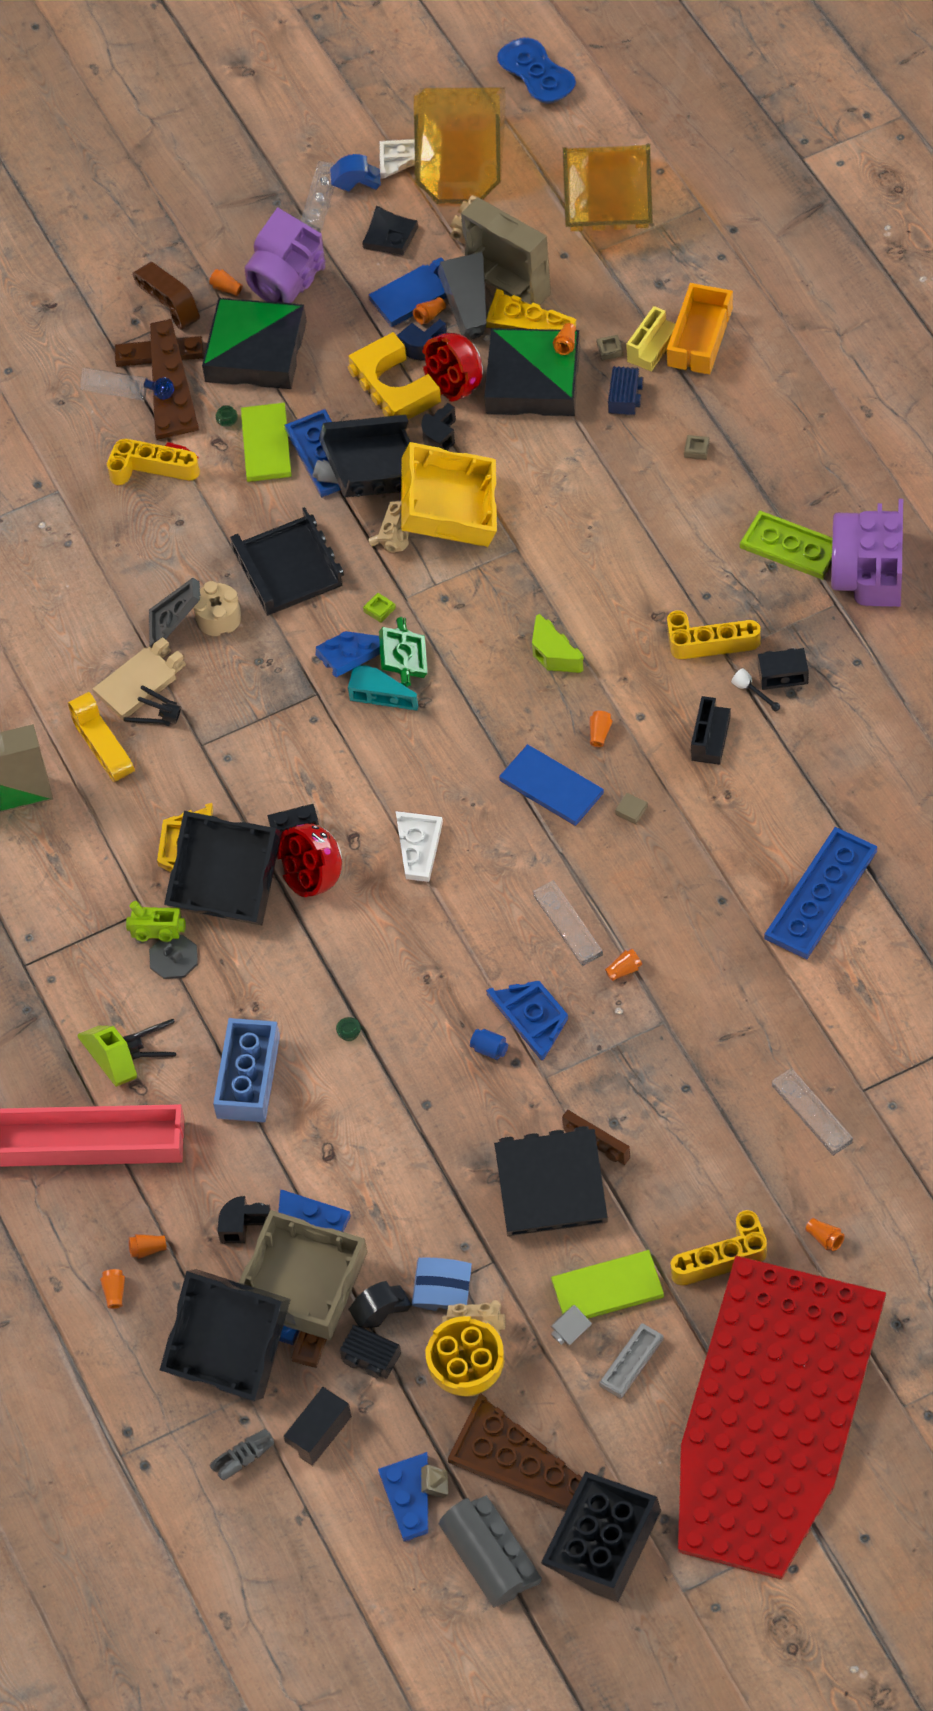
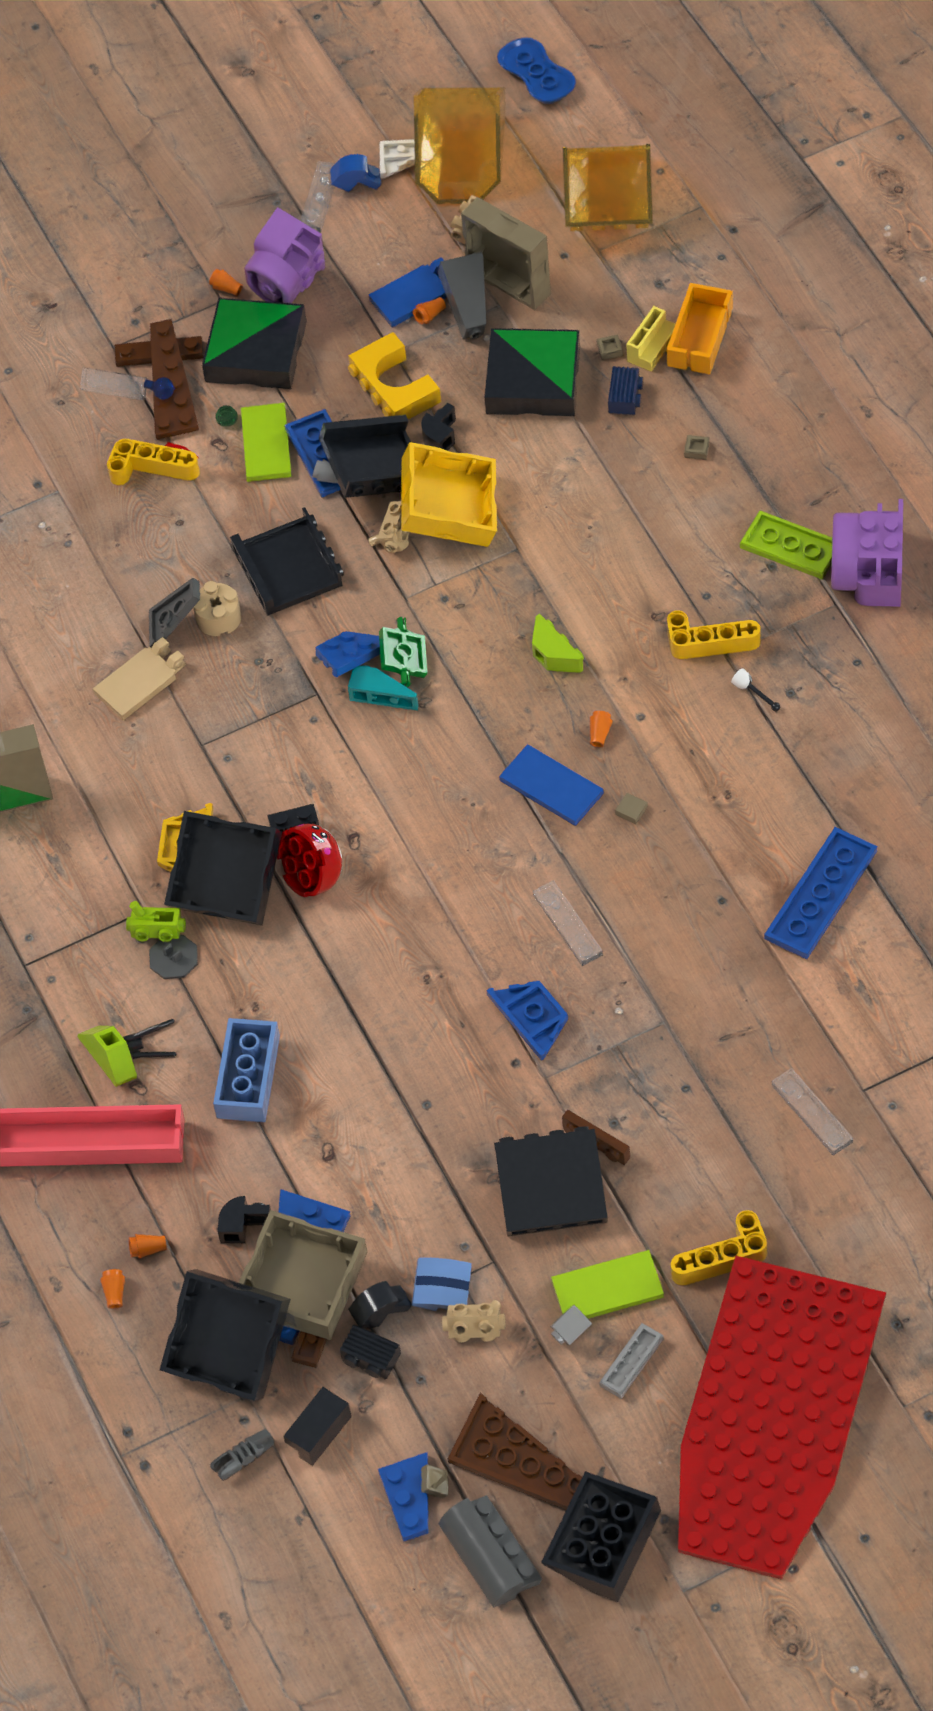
(99, 737): yellow beam -> none
(168, 292): reddish brown beam -> none
(168, 710): black plant -> none
(348, 1028): clear green plate -> none
(379, 607): lime tile -> none
(389, 232): black plate -> none
(415, 338): dark blue brick -> none
(419, 842): white wing -> none
(453, 365): red cylinder -> none
(461, 1345): yellow cylinder -> none
(489, 1043): blue brick -> none
(515, 314): yellow wing -> none
(565, 340): orange cone -> none
(625, 964): orange cone -> none
(710, 732): black piece -> none
(783, 668): black brick -> none
(827, 1235): orange cone -> none

